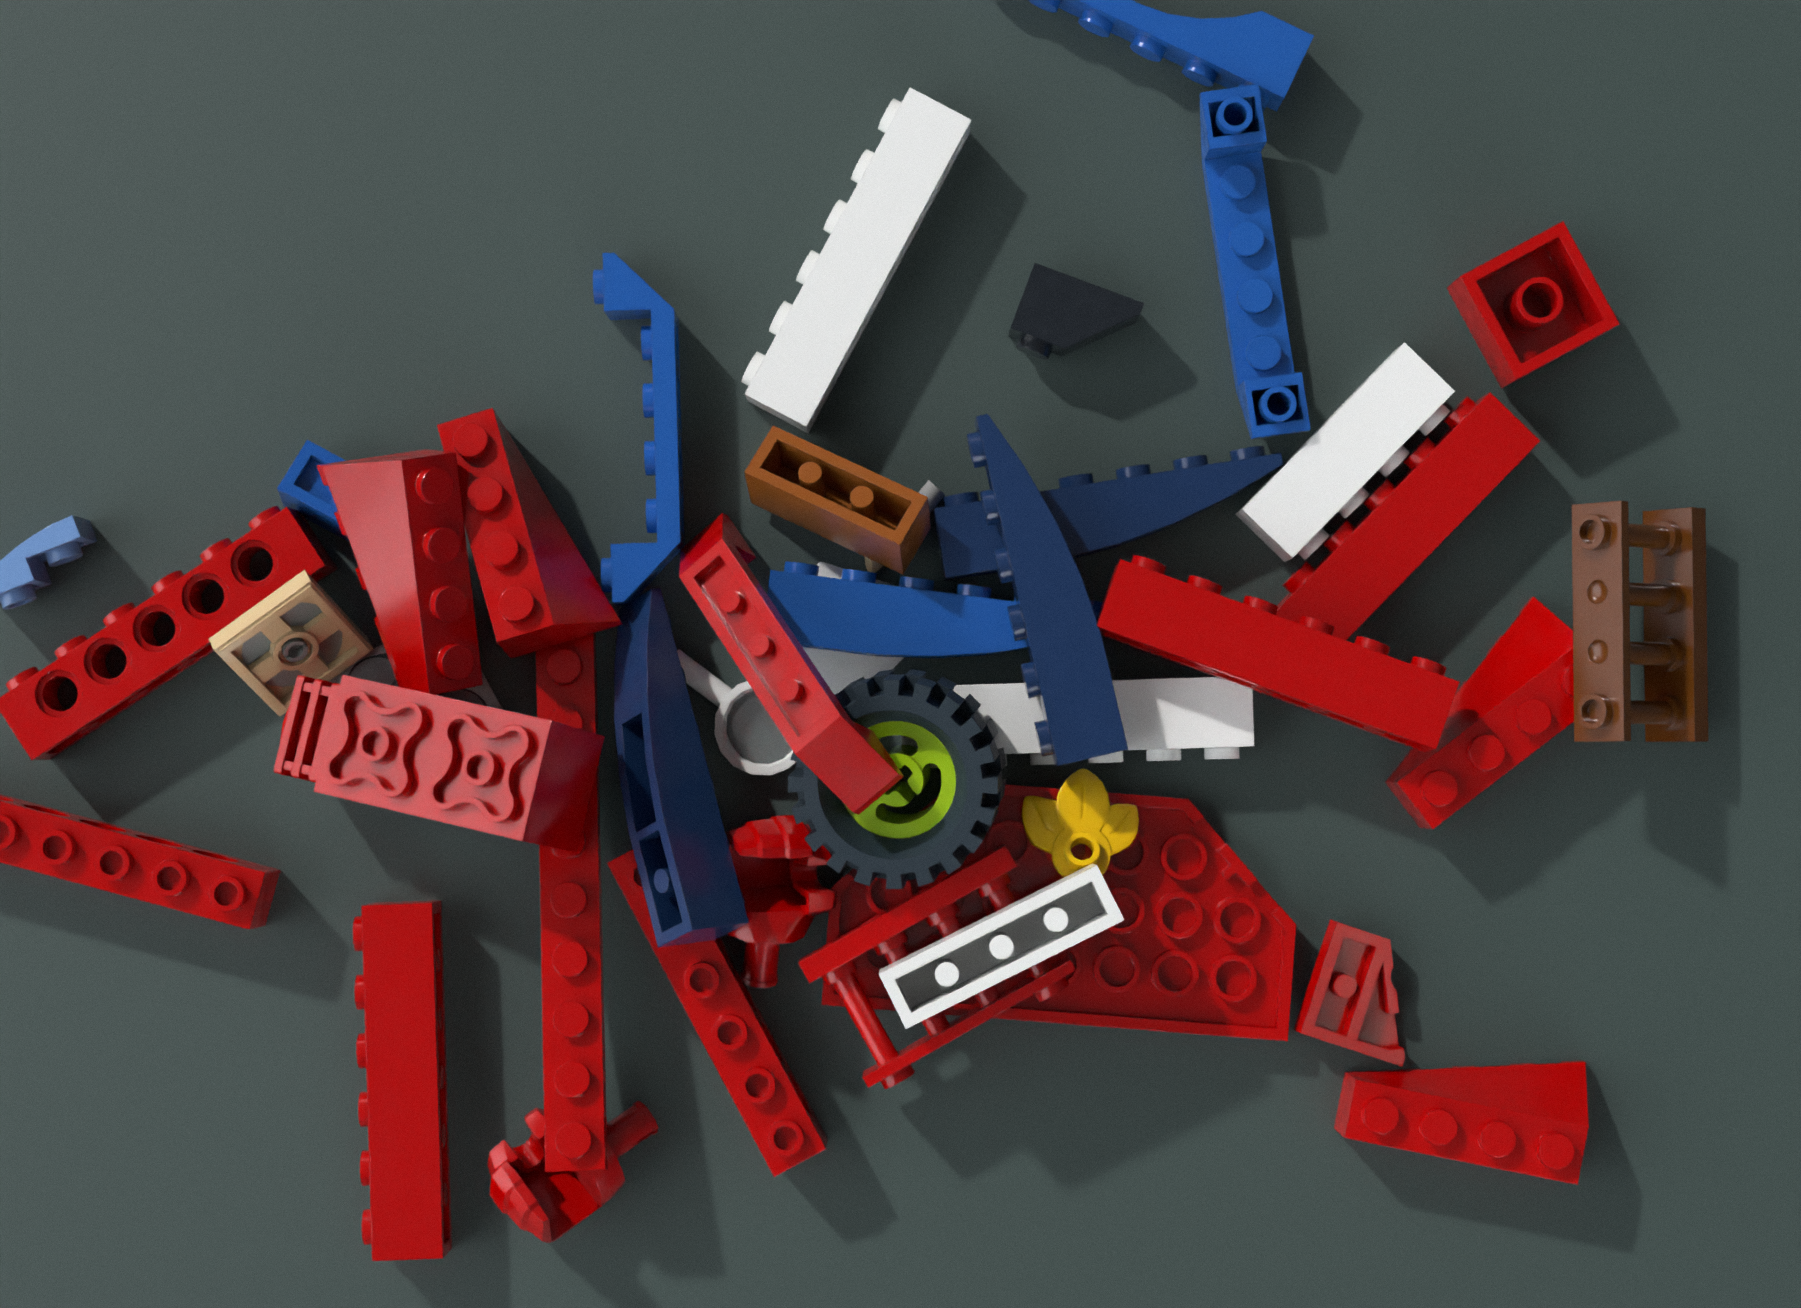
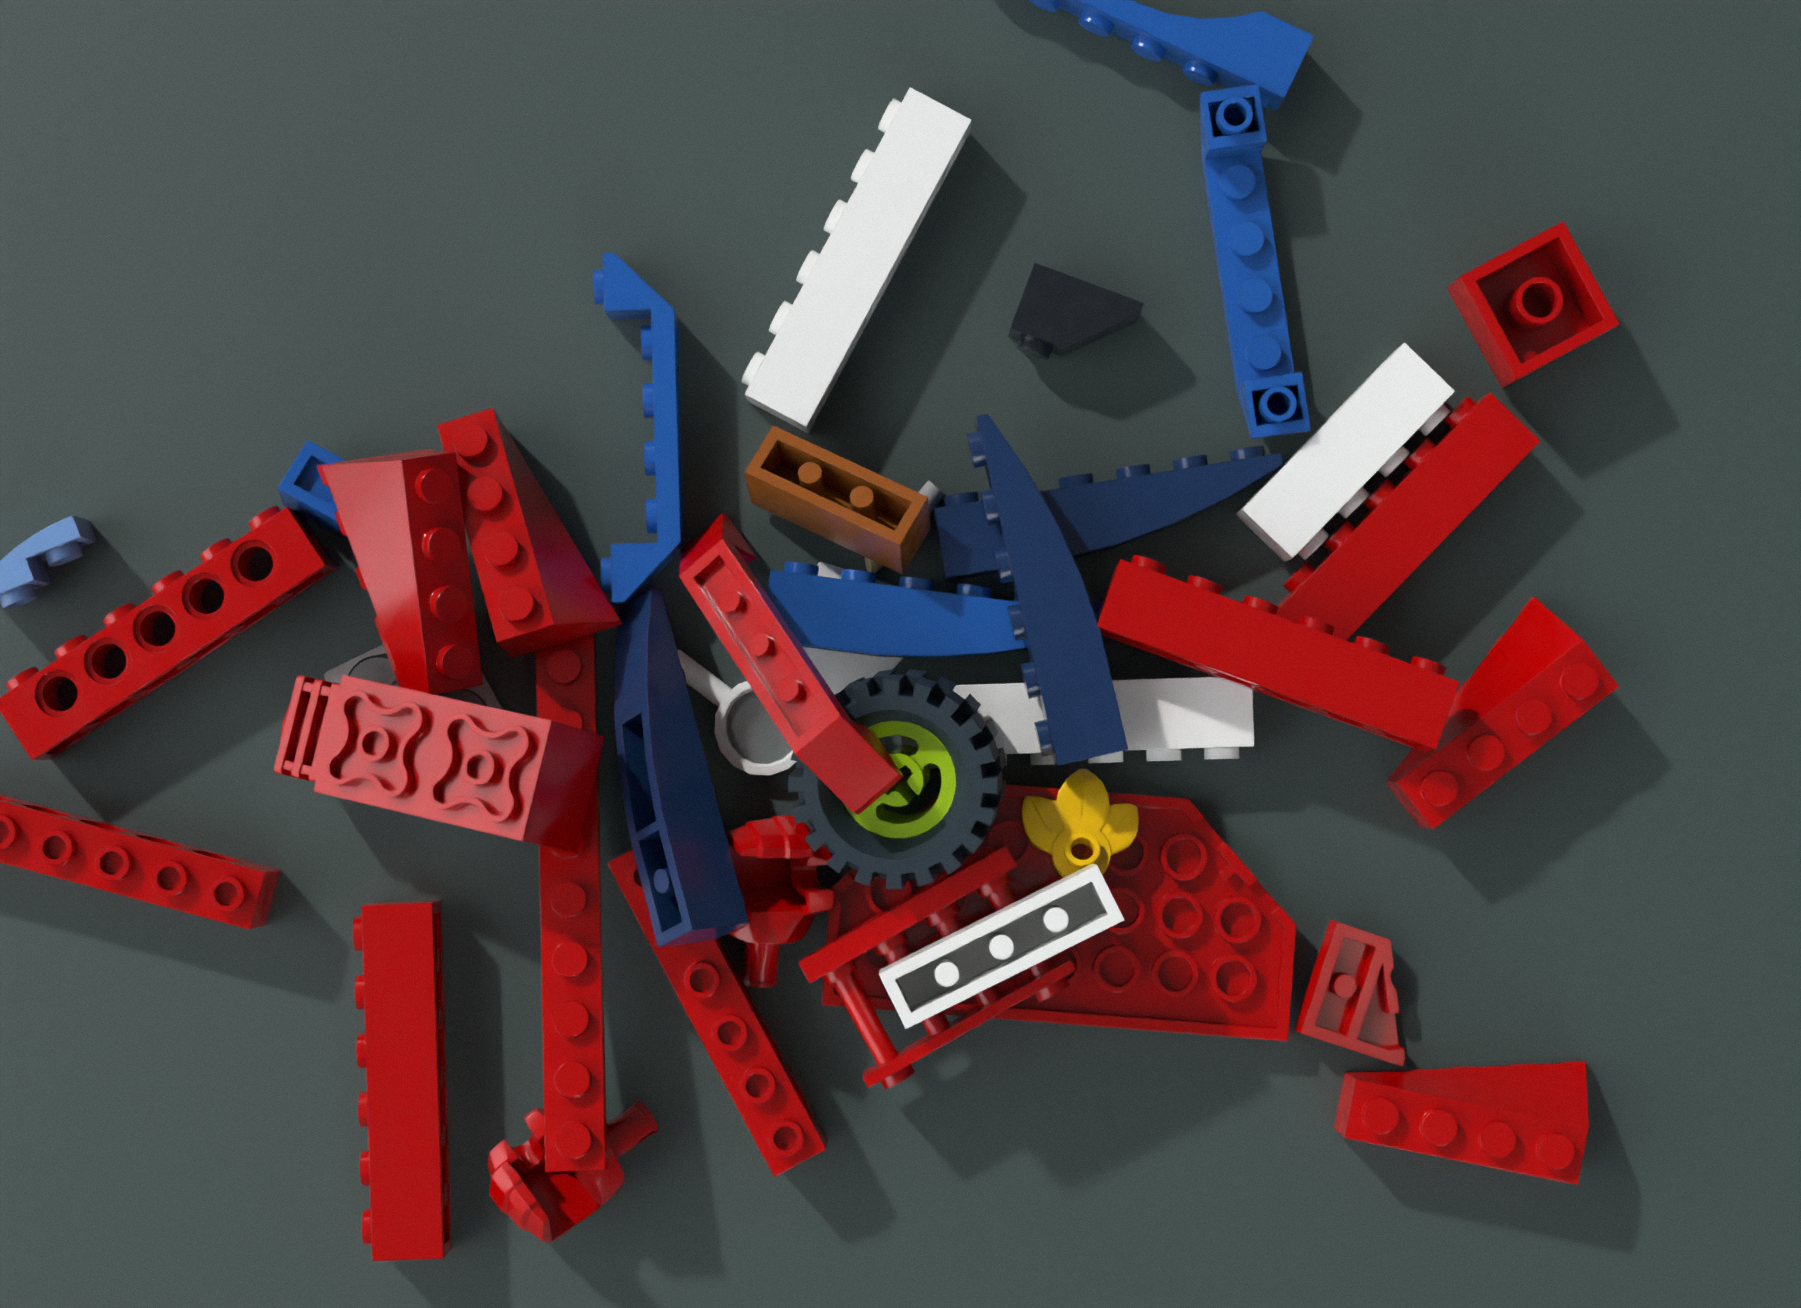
(289, 636): tan piece -> none
(1673, 623): reddish brown fence -> none

